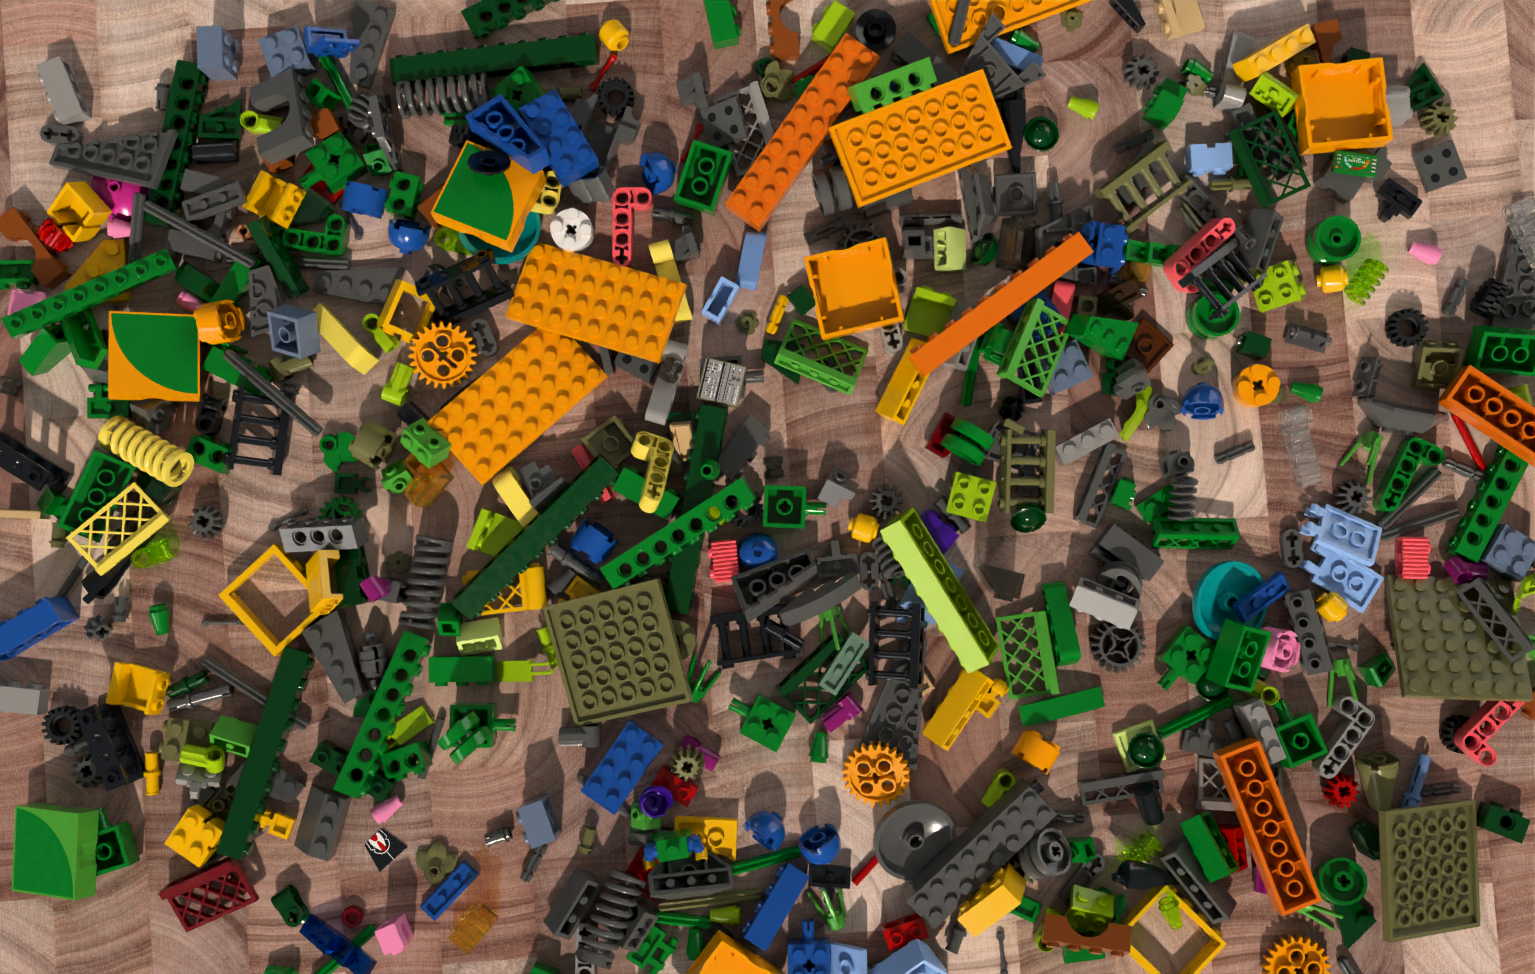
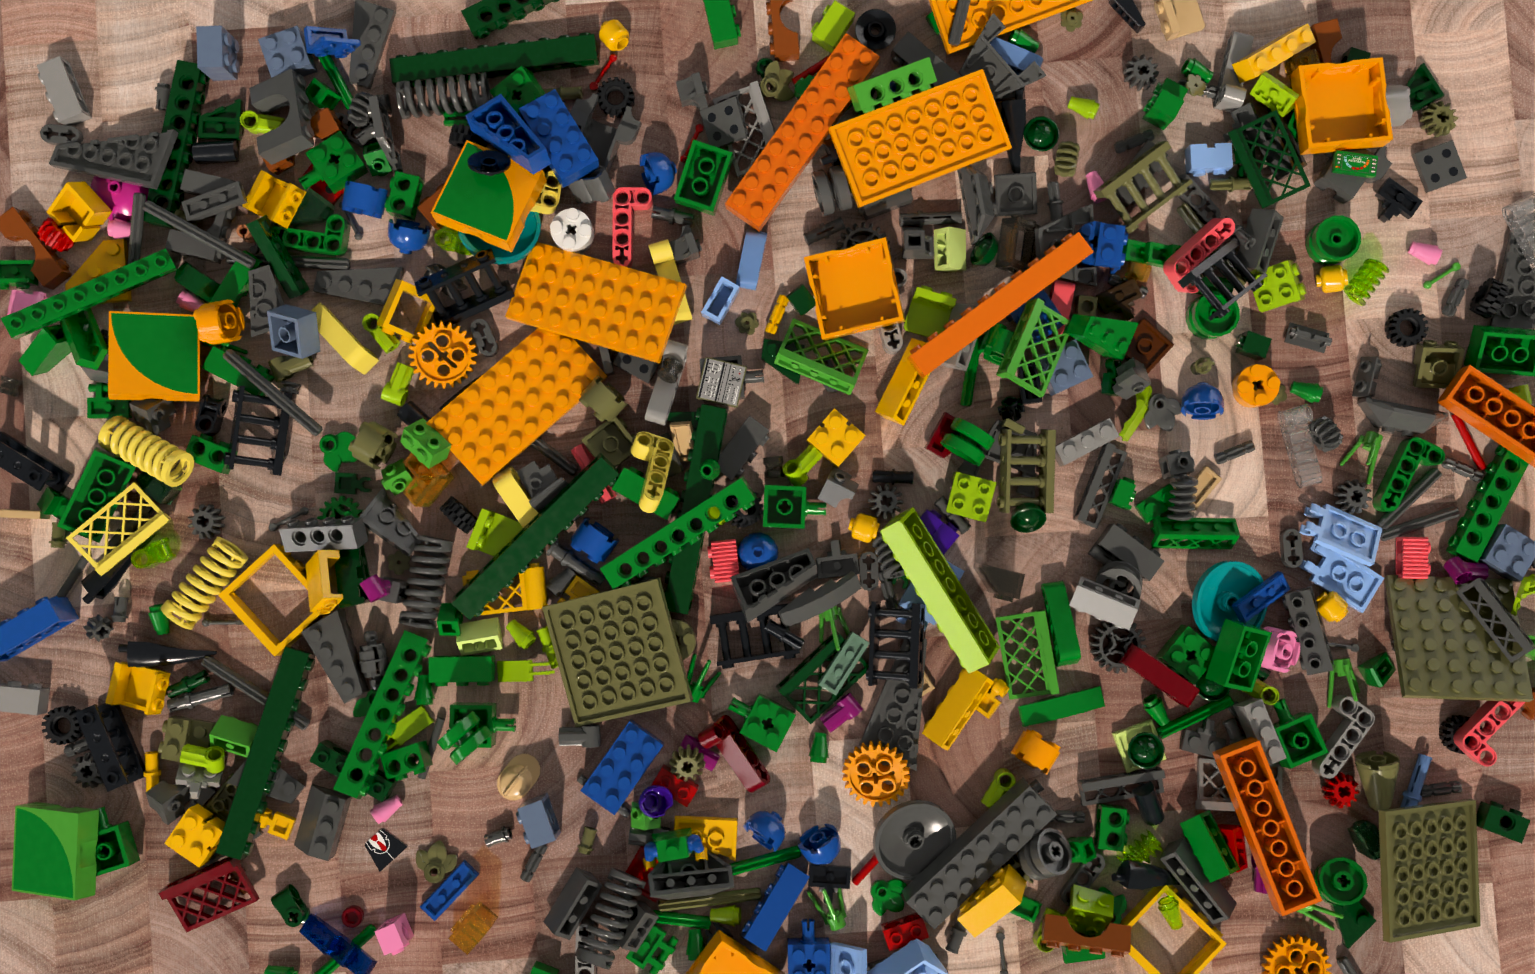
(152, 654): none -> black piece
(168, 800): none -> dark grey brick
(172, 607): none -> light yellow piece
(365, 135): none -> dark grey pin
(388, 523): none -> dark grey wing
(424, 691): none -> green cone
(459, 514): none -> black tyre
(518, 777): none -> tan piece
(521, 634): none -> lime cone
(555, 456): none -> dark grey axle
(603, 400): none -> olive brick
(736, 751): none -> dark red beam
(797, 469): none -> lime piece
(836, 438): none -> yellow piece
(889, 898): none -> green plate
(892, 476): none -> black axle
(1066, 159): none -> olive gear
(1093, 182): none -> bright pink cone
(1104, 827): none -> green brick
(1155, 708): none -> green cone
(1160, 676): none -> dark red beam
(1207, 482): none -> tan tile
(1325, 434): none -> dark grey gear
(1454, 267): none -> bright green hinge

